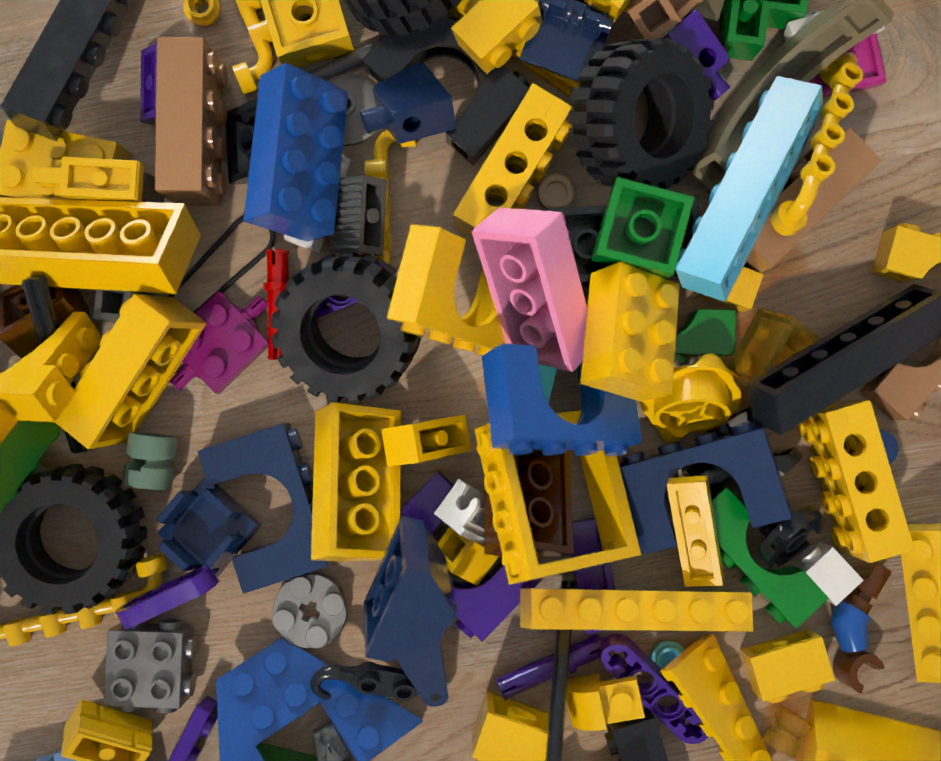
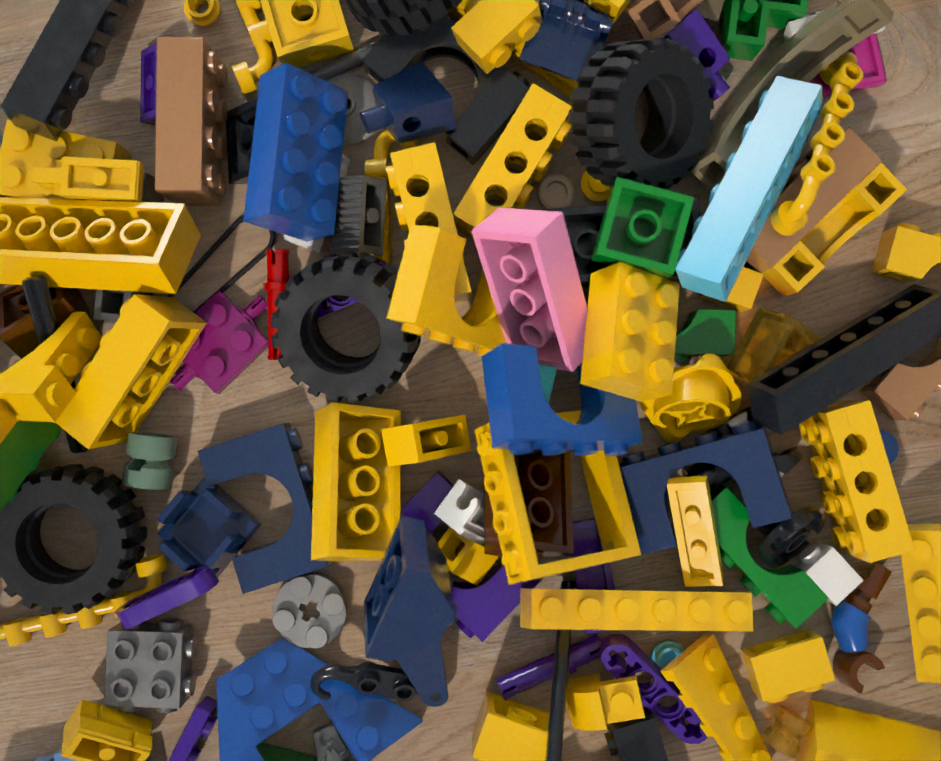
(417, 171): none -> yellow brick
(594, 189): none -> yellow plate
(850, 215): none -> yellow arch

